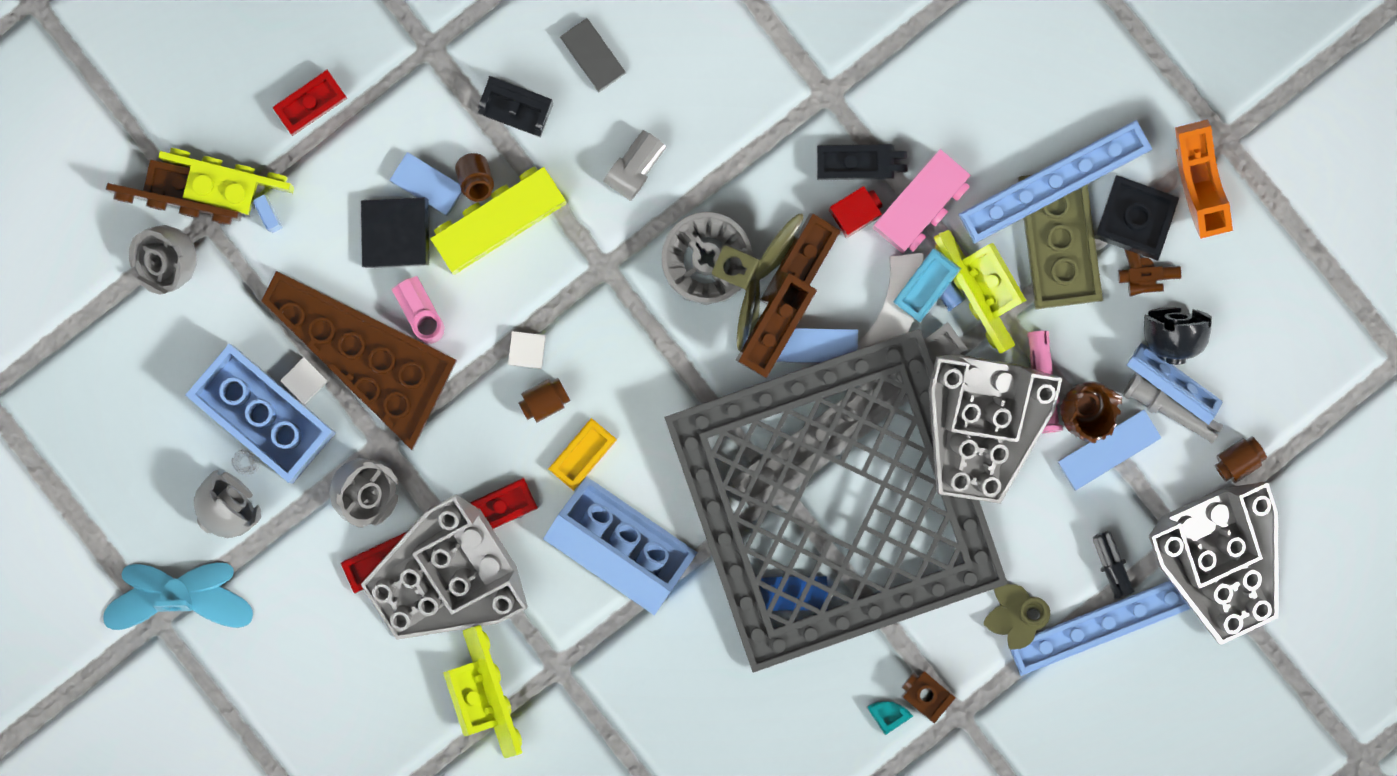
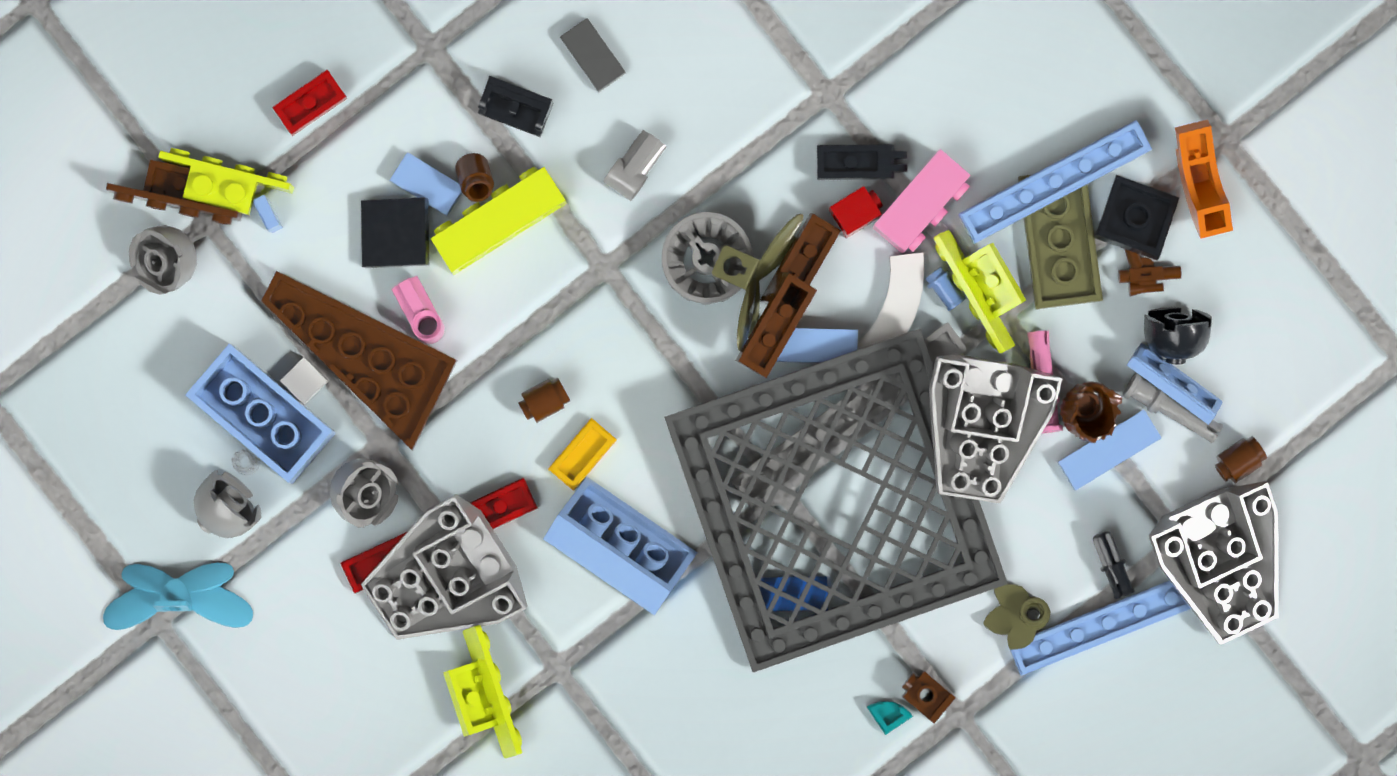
(526, 350): white tile -> none
(927, 285): medium azure tile -> none

